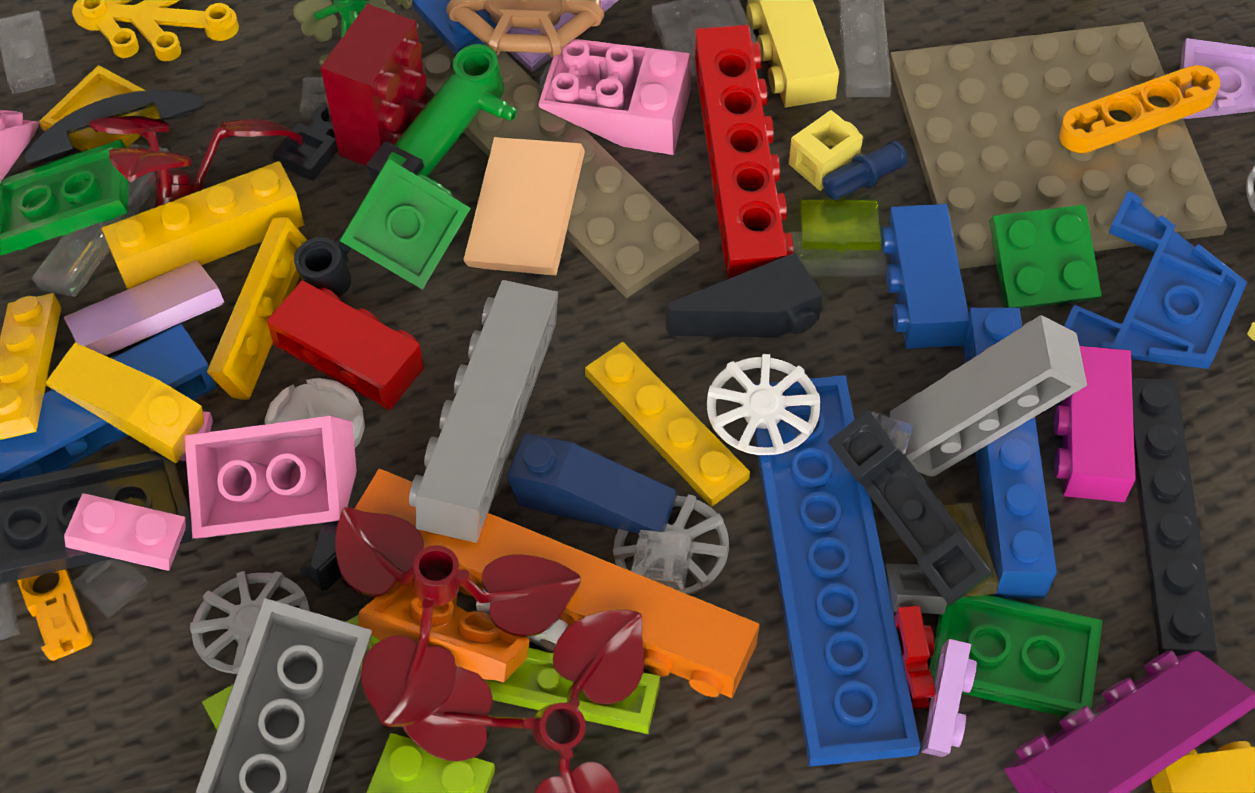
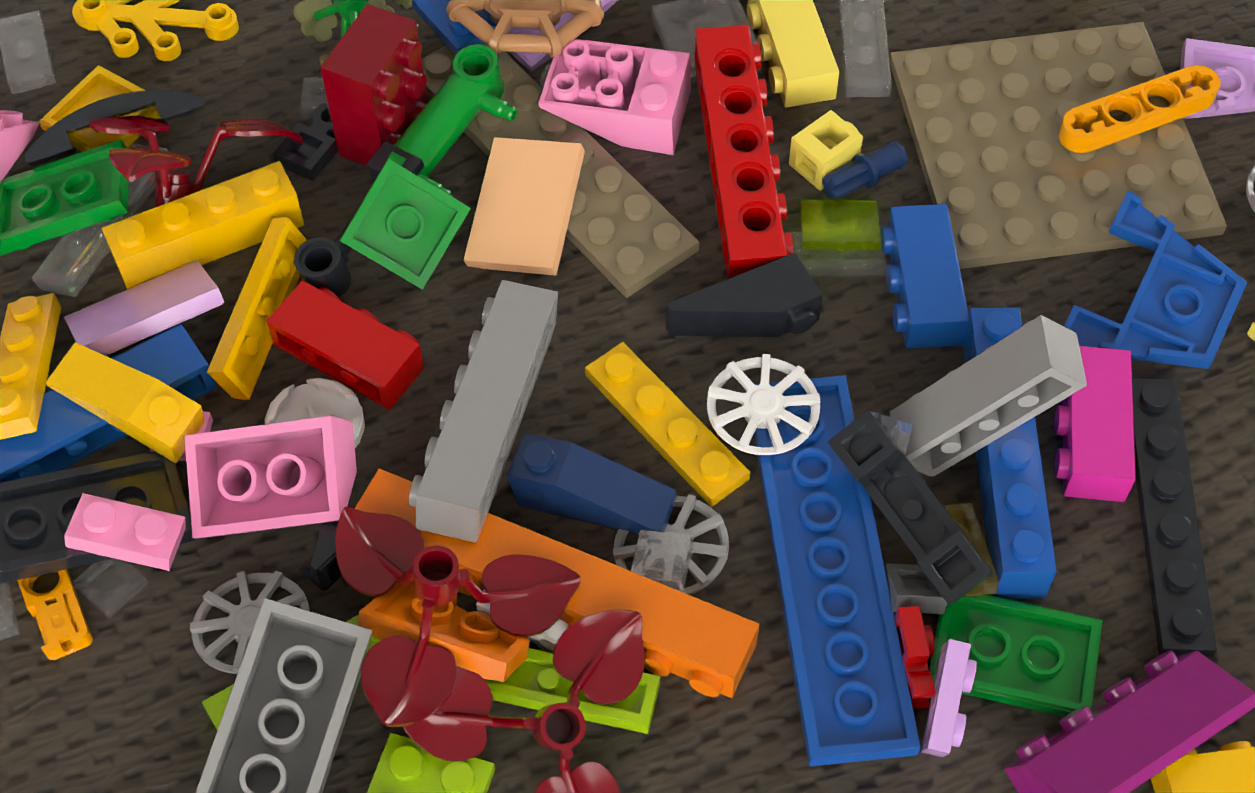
(1045, 257): green plate -> none

